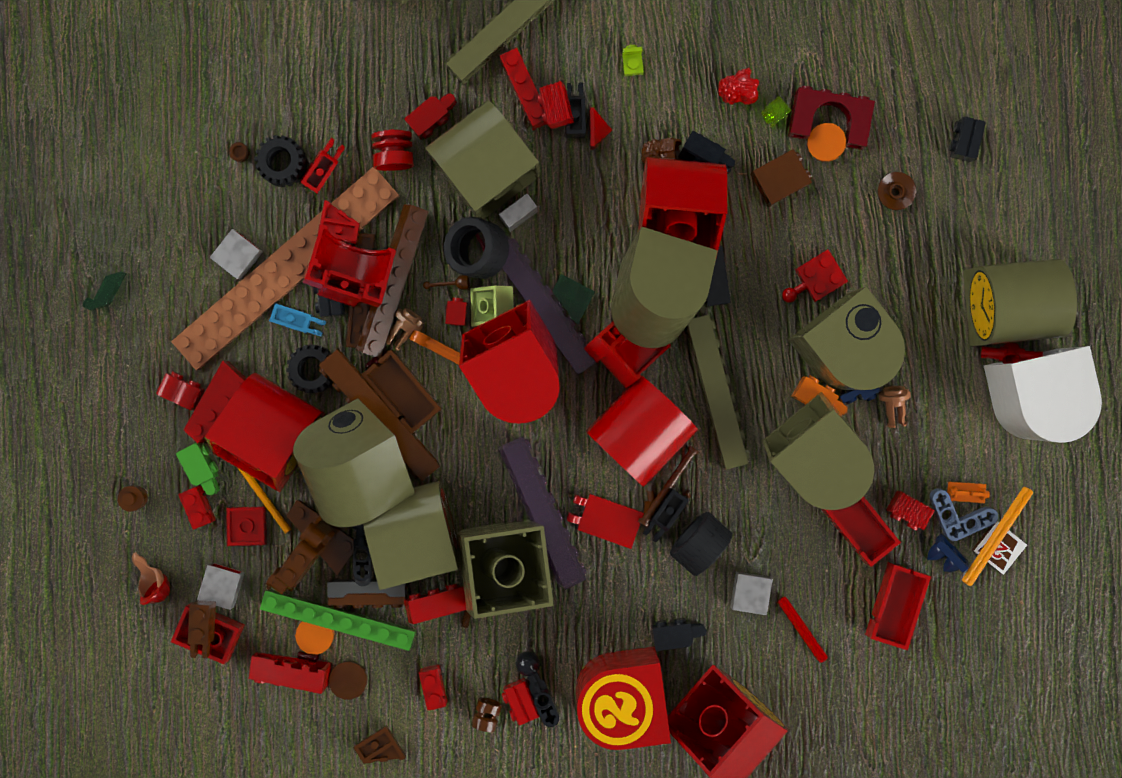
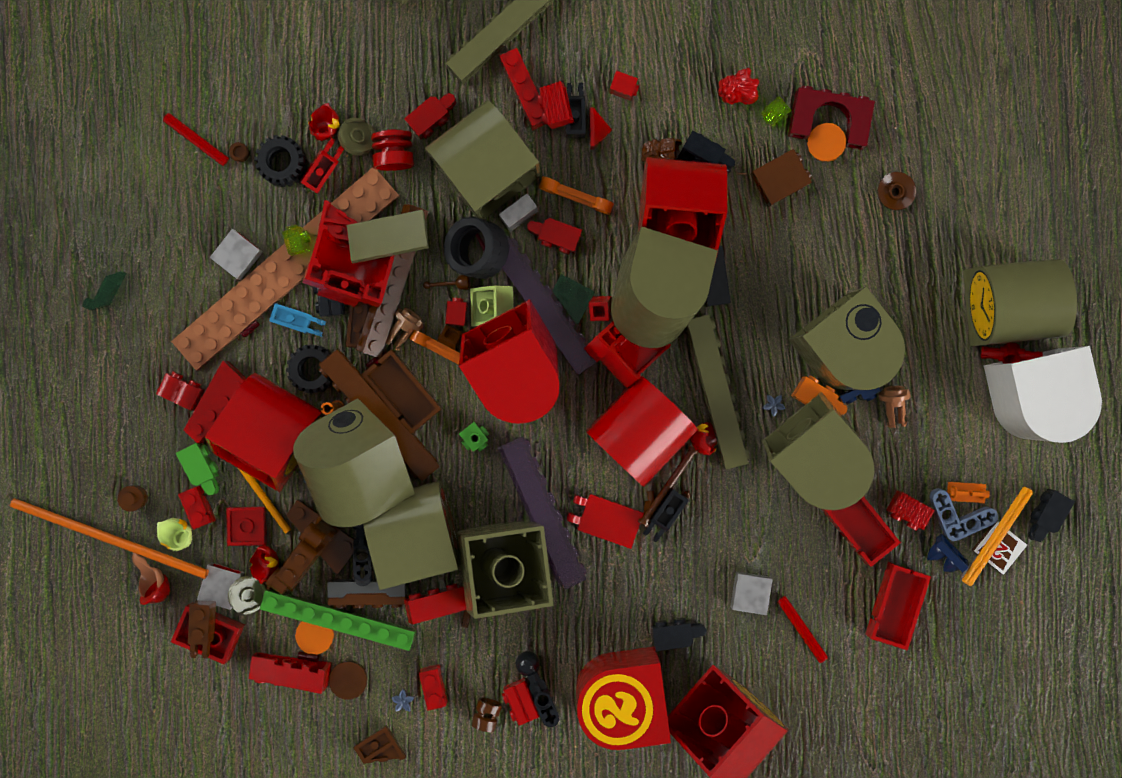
(109, 538): none -> orange piece
(174, 534): none -> yellowish green hair
(195, 139): none -> red axle
(246, 595): none -> olive tile
(250, 328): none -> dark red piece
(264, 563): none -> red hair
(296, 240): none -> clear neon green brick
(324, 122): none -> red hair
(329, 407): none -> orange pin
(356, 136): none -> olive tile
(387, 236): none -> olive tile
(402, 701): none -> sand blue plant
(450, 336): none -> reddish brown tile
(467, 434): none -> bright green brick
(556, 234): none -> red hinge
(597, 203): none -> orange piece
(600, 308): none -> red brick
(624, 85): none -> red brick
(632, 60): lime bracket -> none
(701, 544): black tyre -> none
(704, 439): none -> red hair
(774, 404): none -> sand blue plant
(818, 276): red plate -> none
(967, 139): black brick -> none
(1049, 514): none -> black hinge

